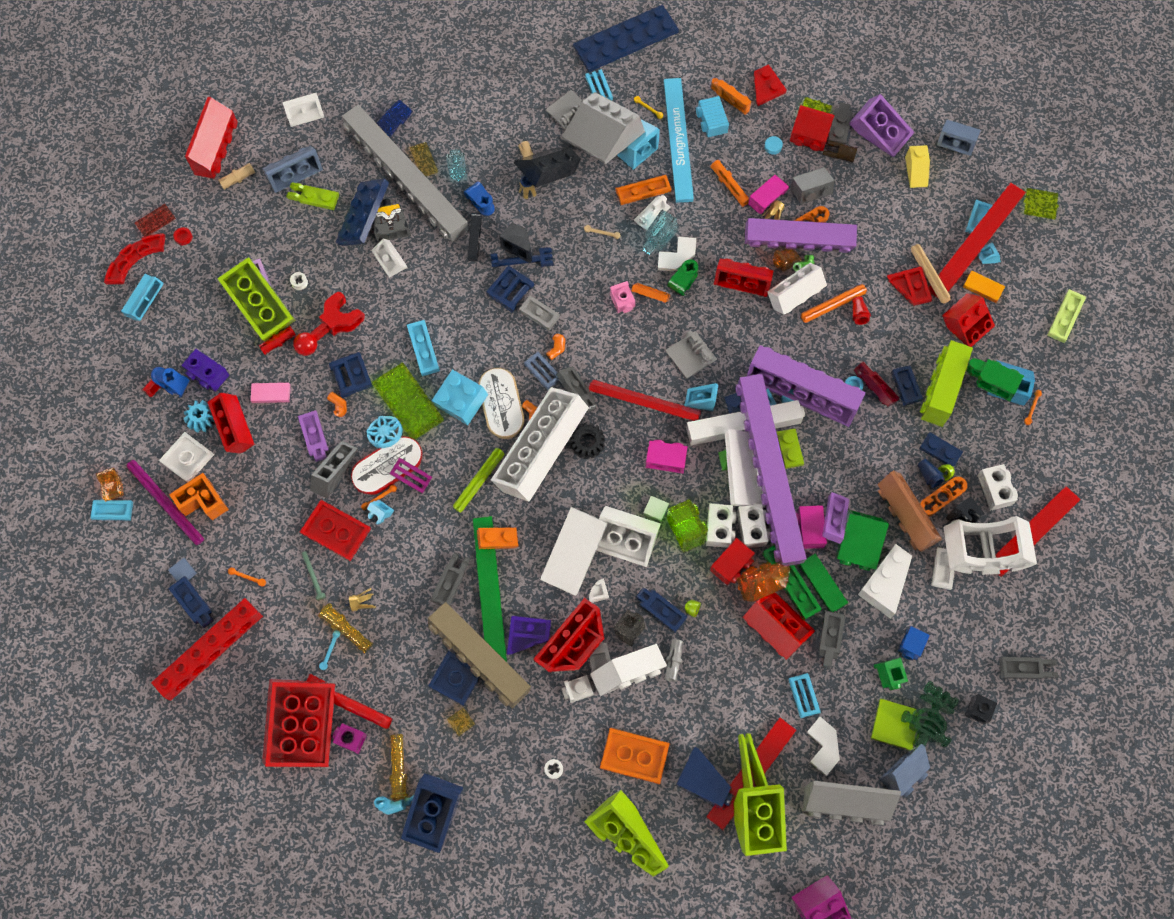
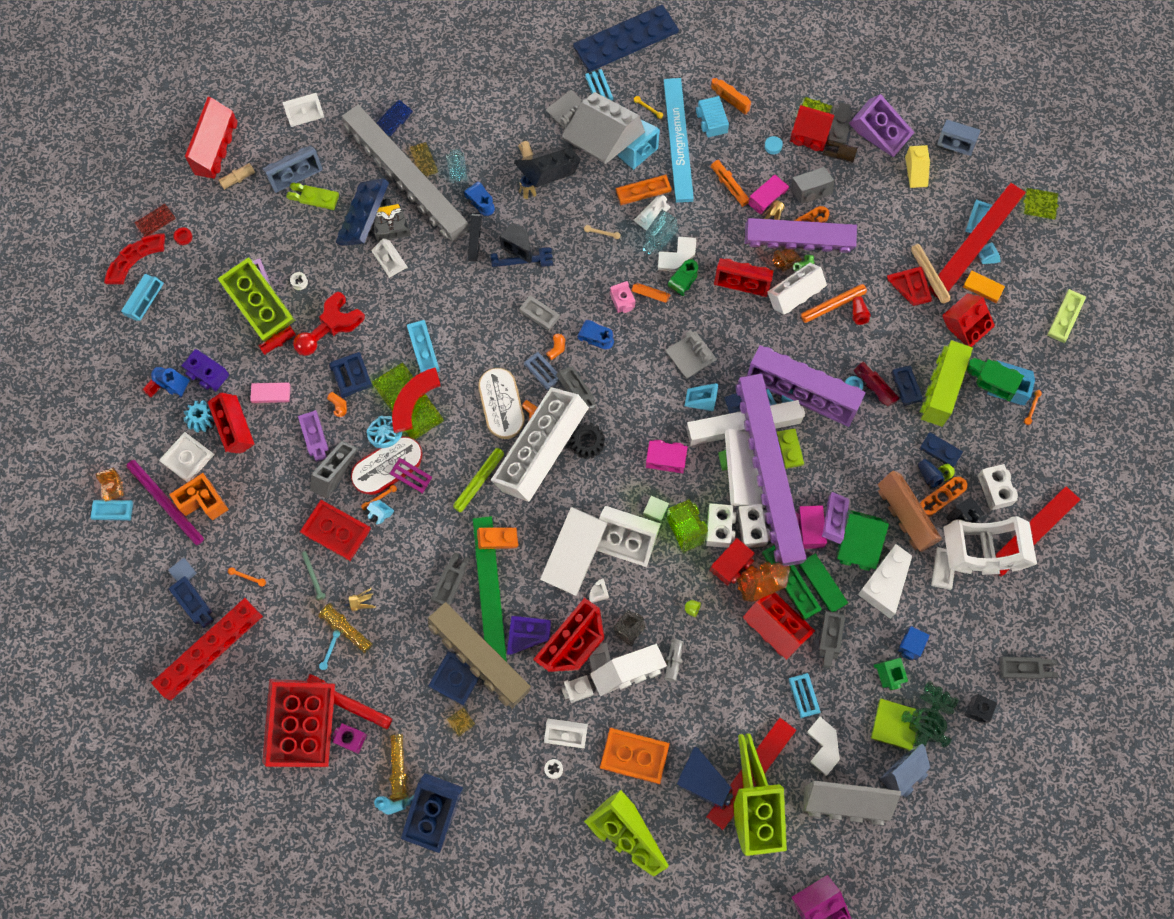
(408, 397): none -> red tile
(460, 397): medium azure brick -> none
(506, 284): dark blue plate -> none
(565, 733): none -> white slope
(594, 333): none -> blue piece
(644, 400): red tile -> none
(661, 609): dark blue hinge -> none
(767, 85): red wing -> none

